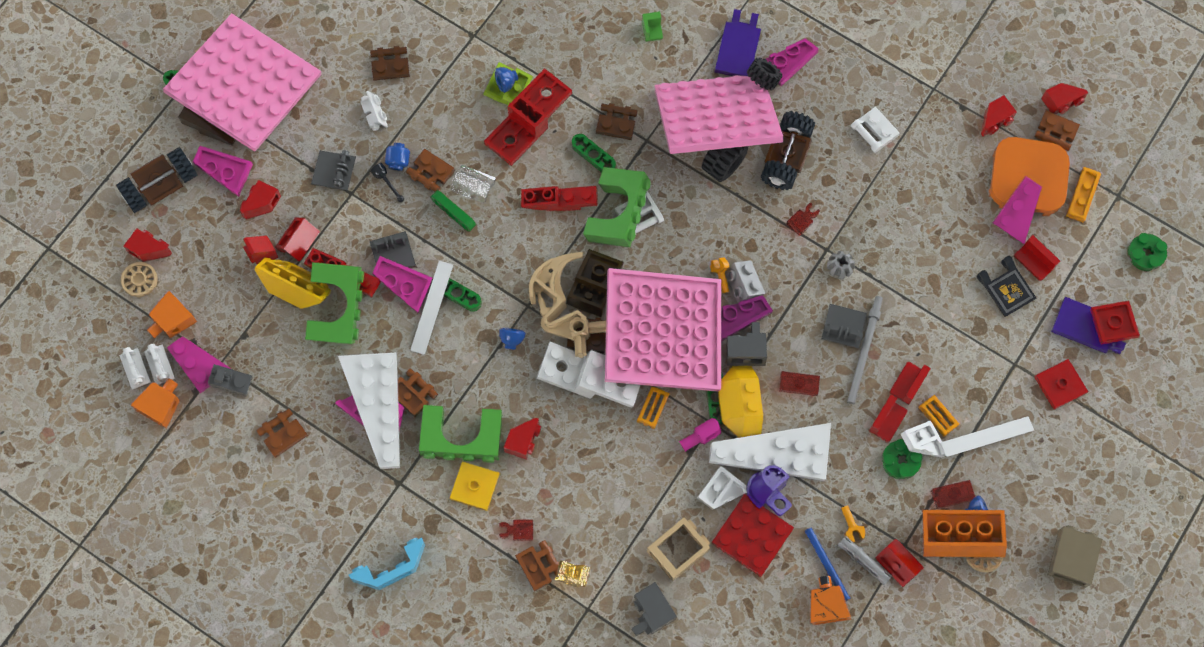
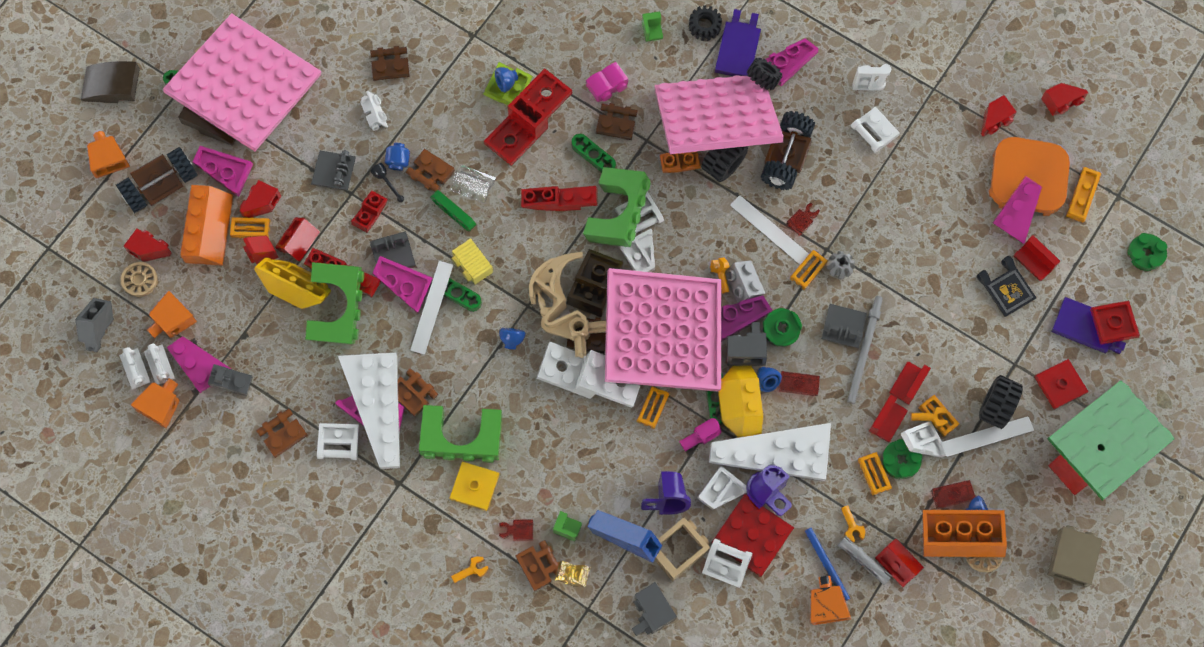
(93, 322): none -> dark grey hinge
(105, 155): none -> orange torso
(110, 82): none -> dark brown slope
(206, 226): none -> orange slope
(235, 220): none -> light orange tile
(338, 435): none -> white plate
(363, 575): medium azure slope -> none
(369, 212): none -> red slope
(471, 570): none -> light orange bar
(472, 262): none -> light yellow brick
(521, 439): red slope -> none
(567, 527): none -> bright green panel
(607, 82): none -> dark pink brick
(625, 535): none -> slope
(641, 252): none -> white wing
(671, 495): none -> dark purple container
(679, 162): none -> orange slope
(708, 14): none -> black tyre
(725, 569): none -> white plate
(768, 378): none -> blue brick
(769, 229): none -> white sticker
(771, 325): none -> green plate
(799, 281): none -> light orange tile
(866, 75): none -> white plate
(874, 491): none -> light orange tile
(931, 417): none -> light orange bar
(1000, 401): none -> black tyre
(1059, 127): dark orange plate -> none
(1107, 442): none -> piece

